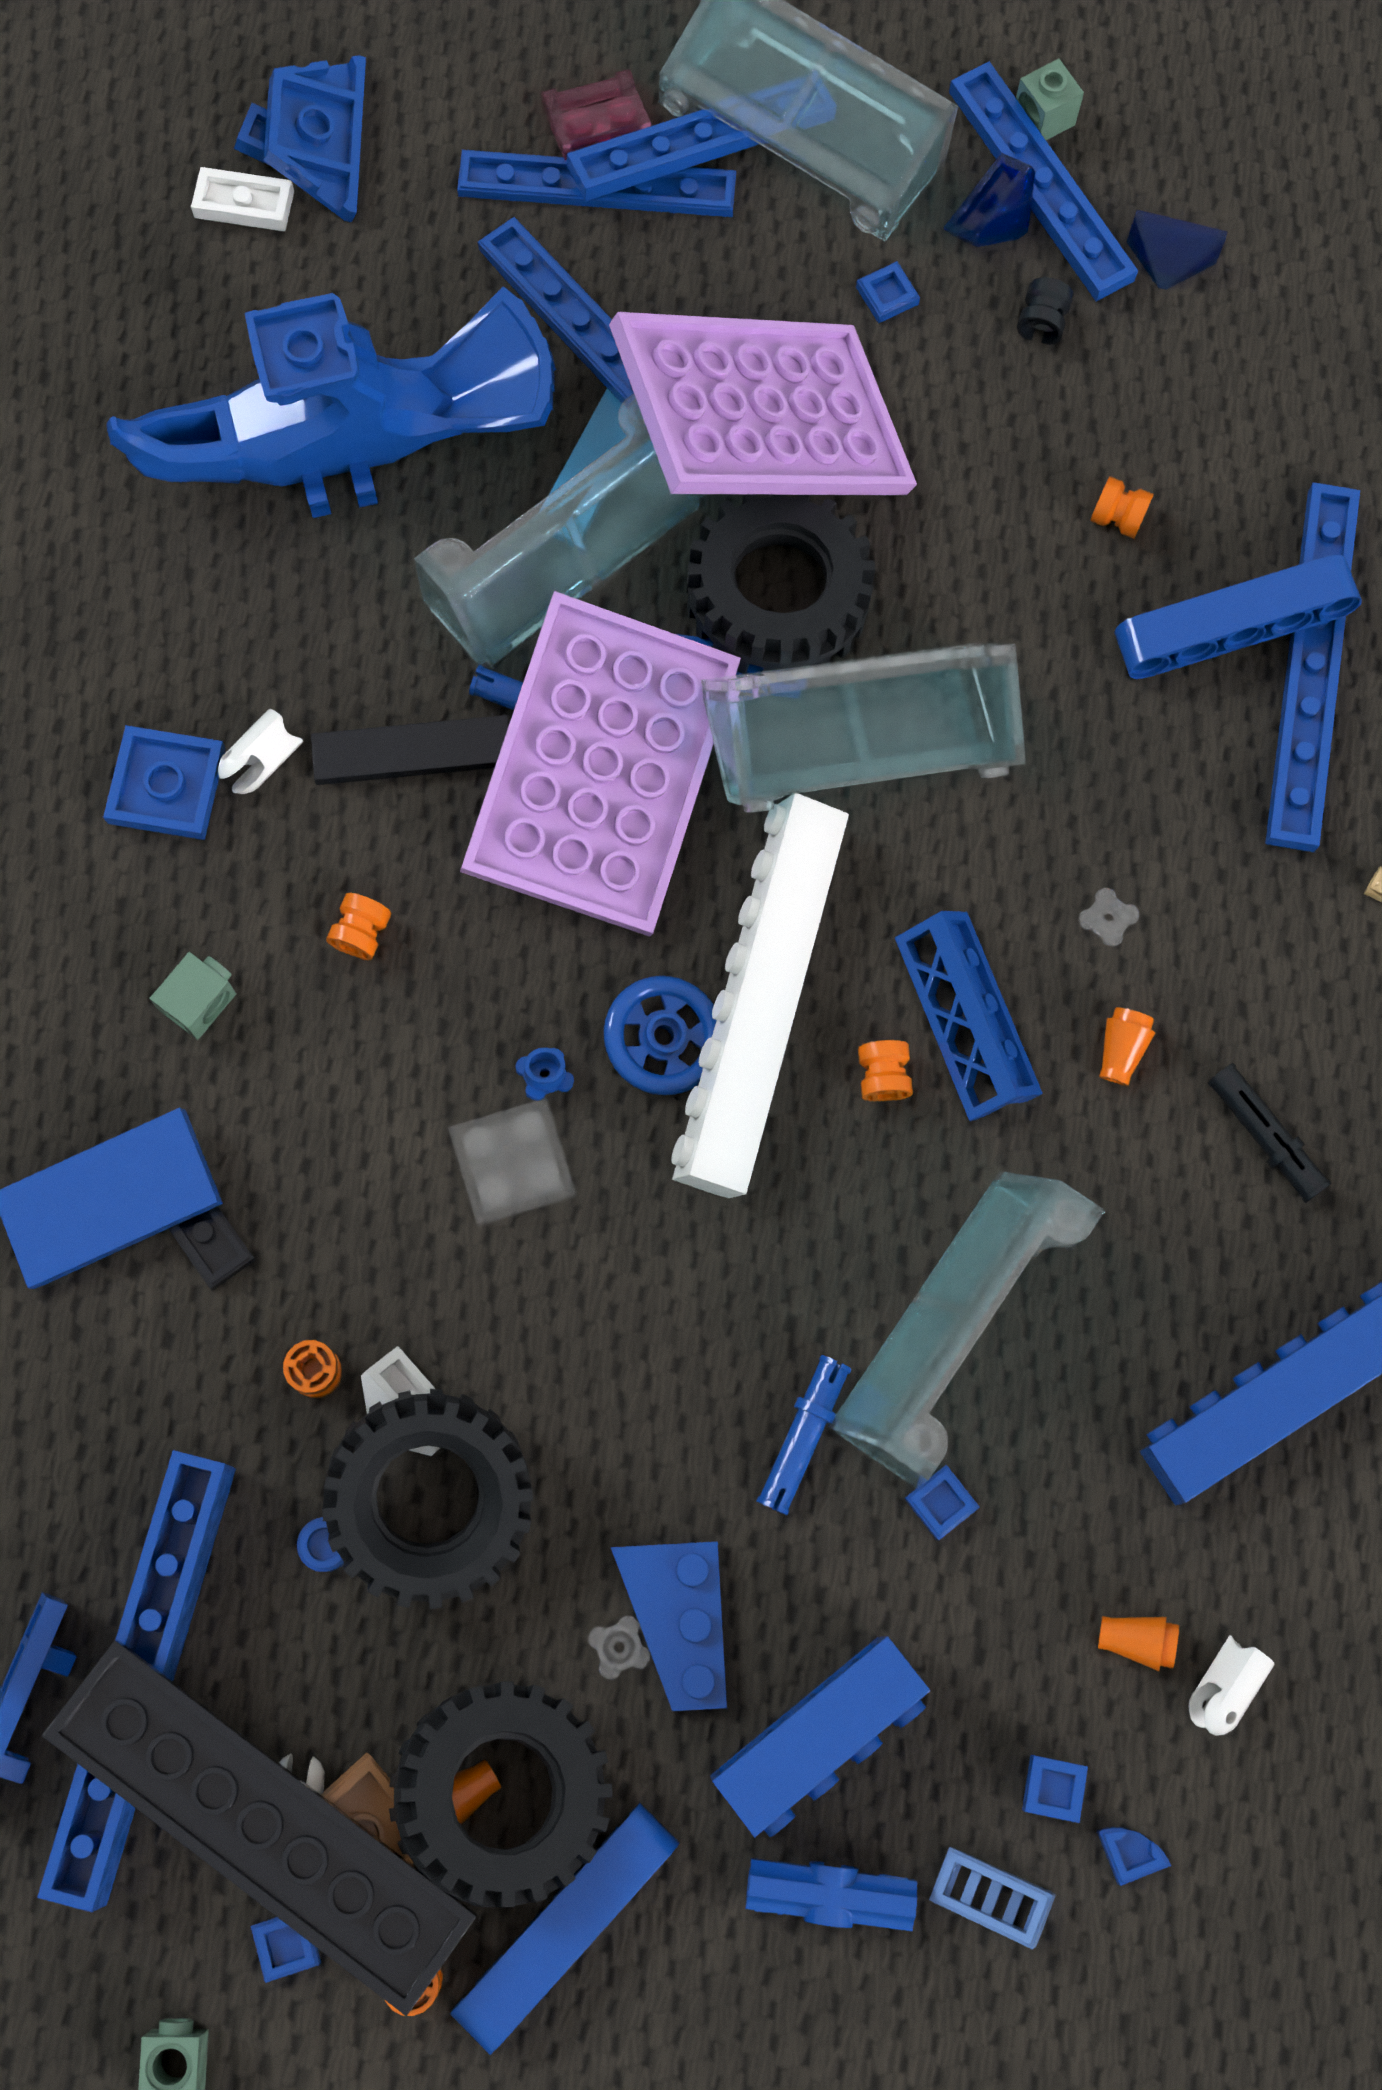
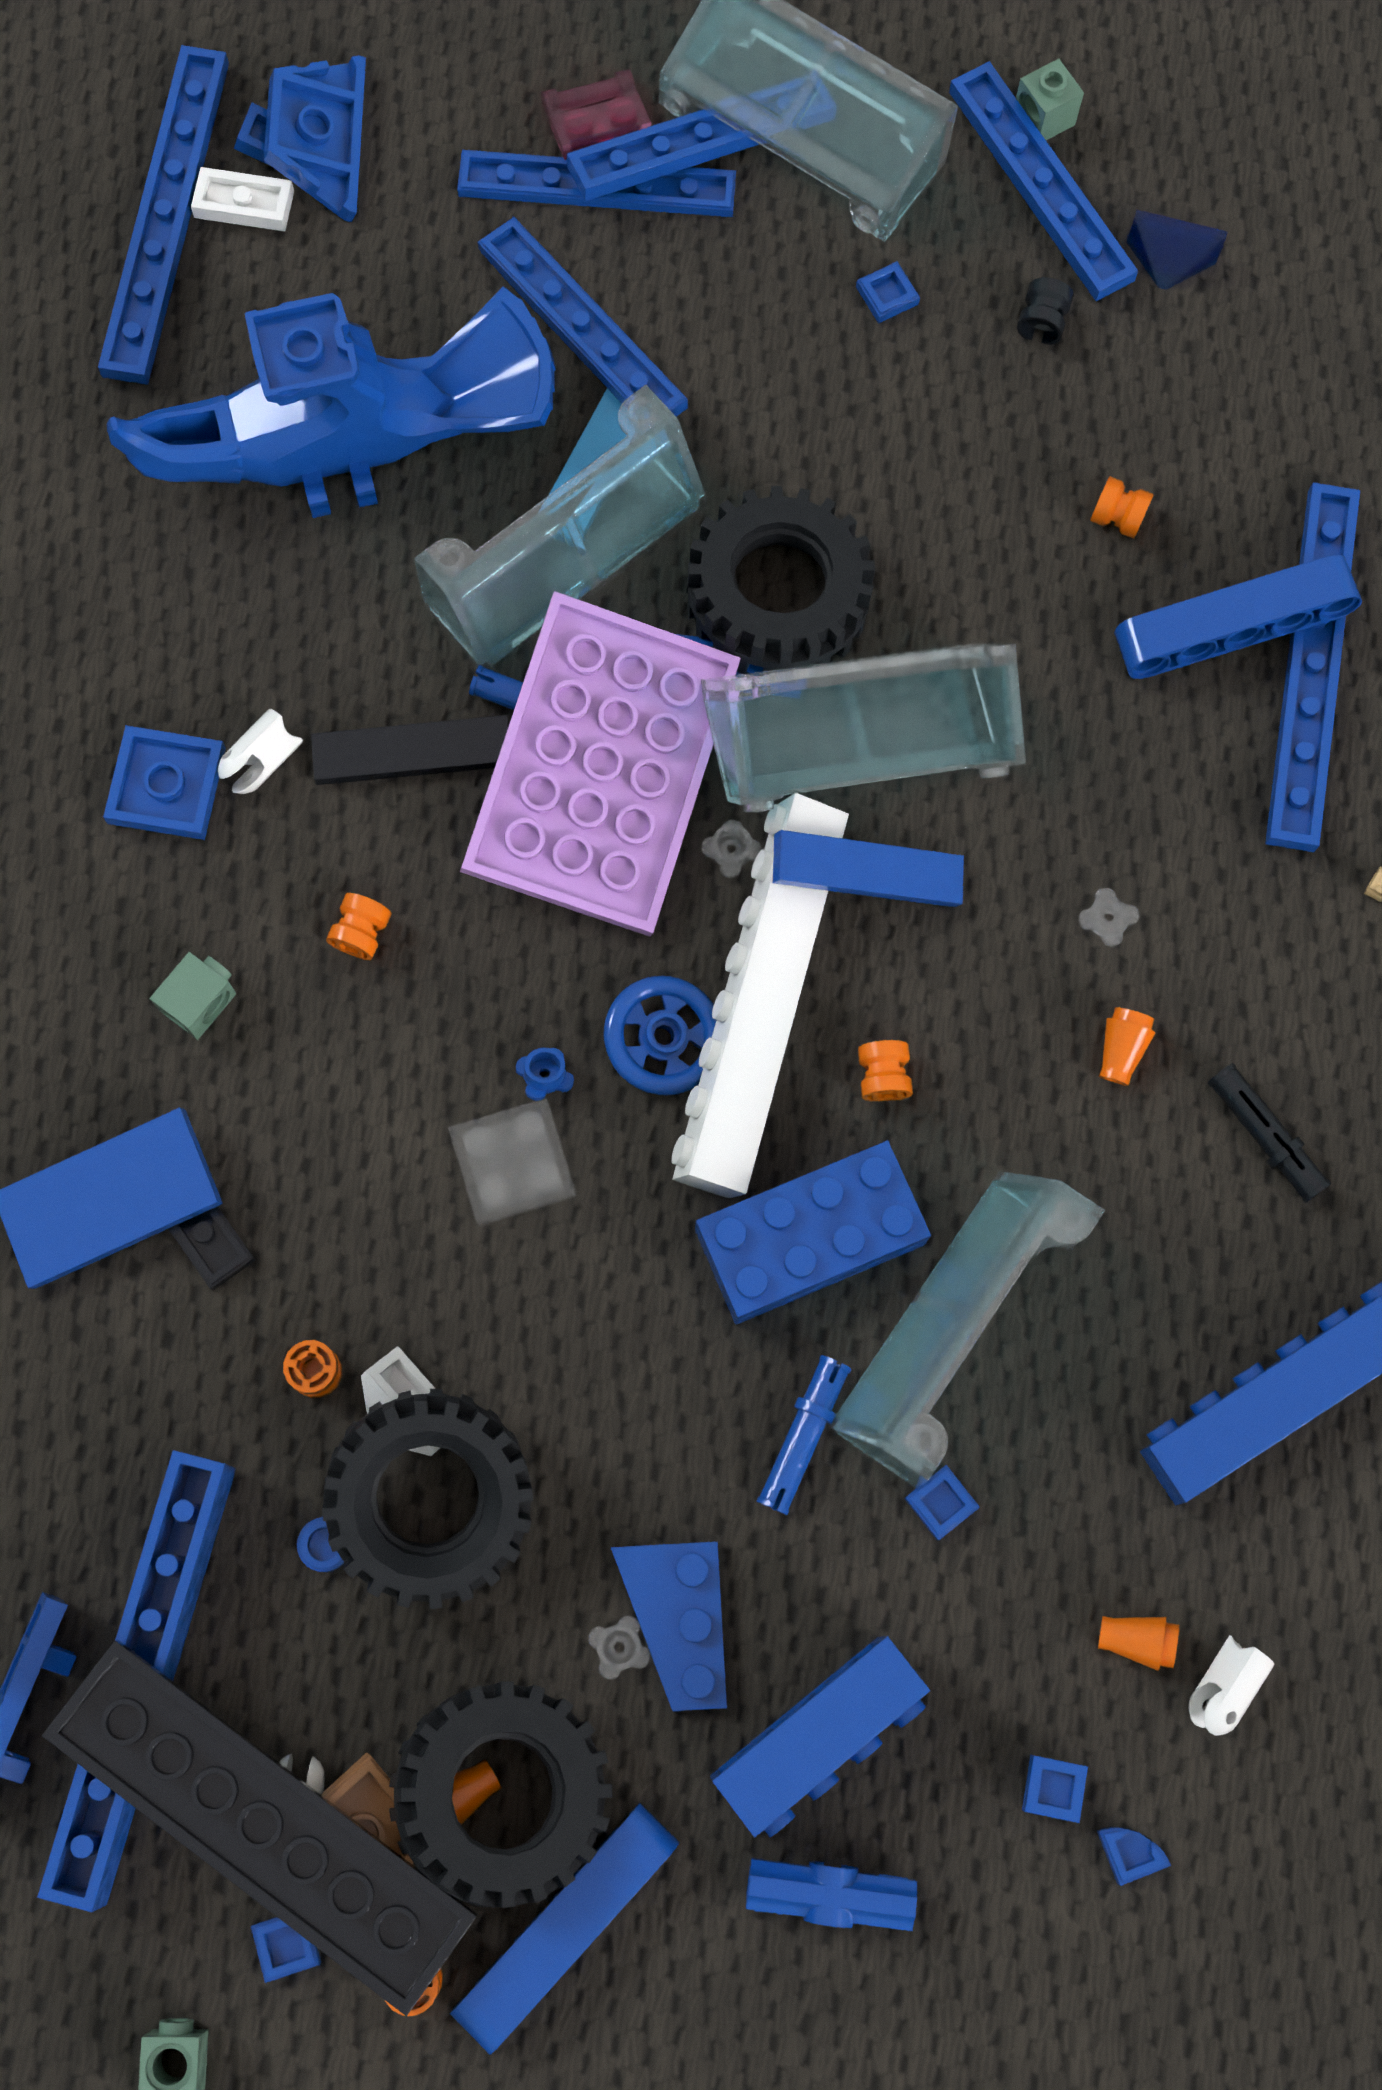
(163, 216): none -> blue plate
(731, 834): none -> clear plate
(761, 406): lavender plate -> none
(812, 1232): none -> blue brick
(867, 869): none -> blue tile
(983, 1010): blue fence -> none
(997, 205): clear blue slope -> none
(1038, 1914): medium blue slope -> none

